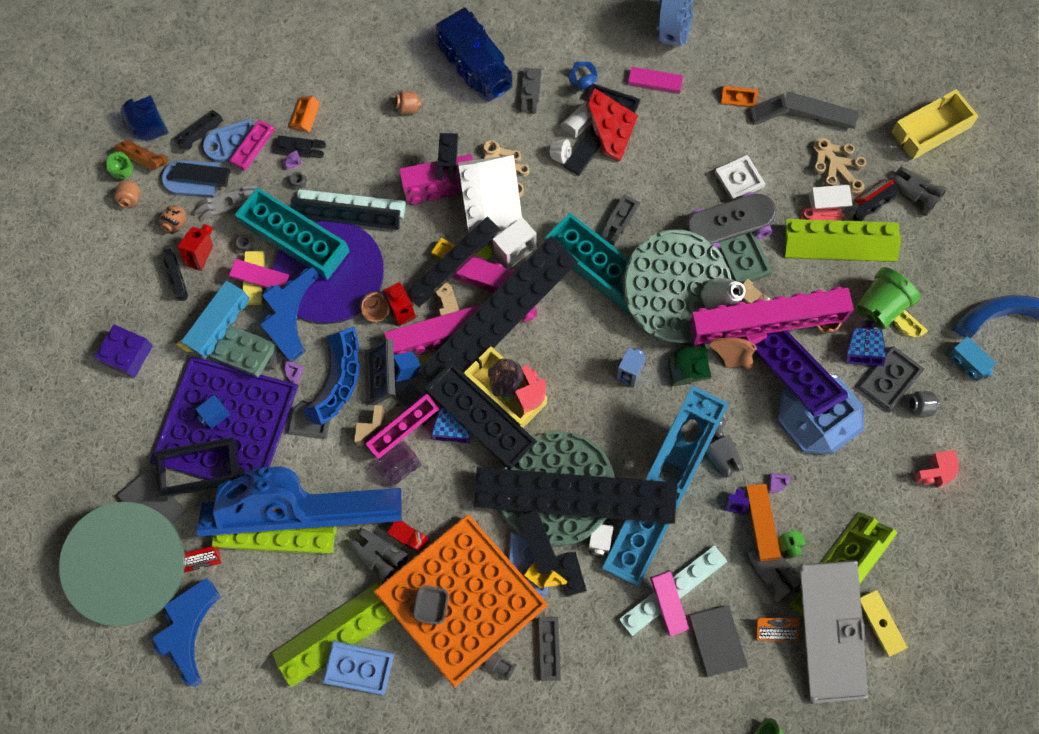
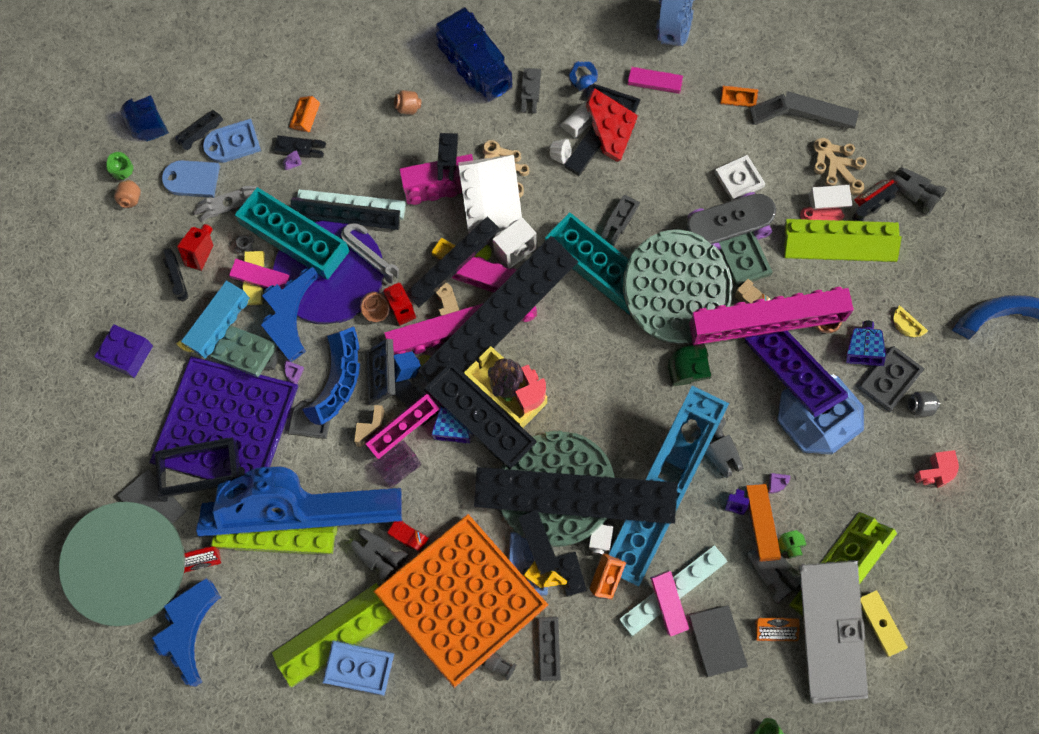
(141, 155): dark orange plate -> none
(172, 219): nougat head -> none
(201, 174): black tile -> none
(212, 412): blue brick -> none
(252, 145): dark pink tile -> none
(298, 176): dark grey plate -> none
(367, 254): none -> light grey piece
(431, 605): dark grey piece -> none
(607, 576): none -> orange slope
(631, 366): medium blue brick -> none
(722, 292): white cone -> none
(735, 351): nougat arm -> none
(756, 338): dark pink bar -> none
(887, 298): bright green piece -> none
(932, 127): light yellow piece -> none
(972, 359): dark azure brick -> none

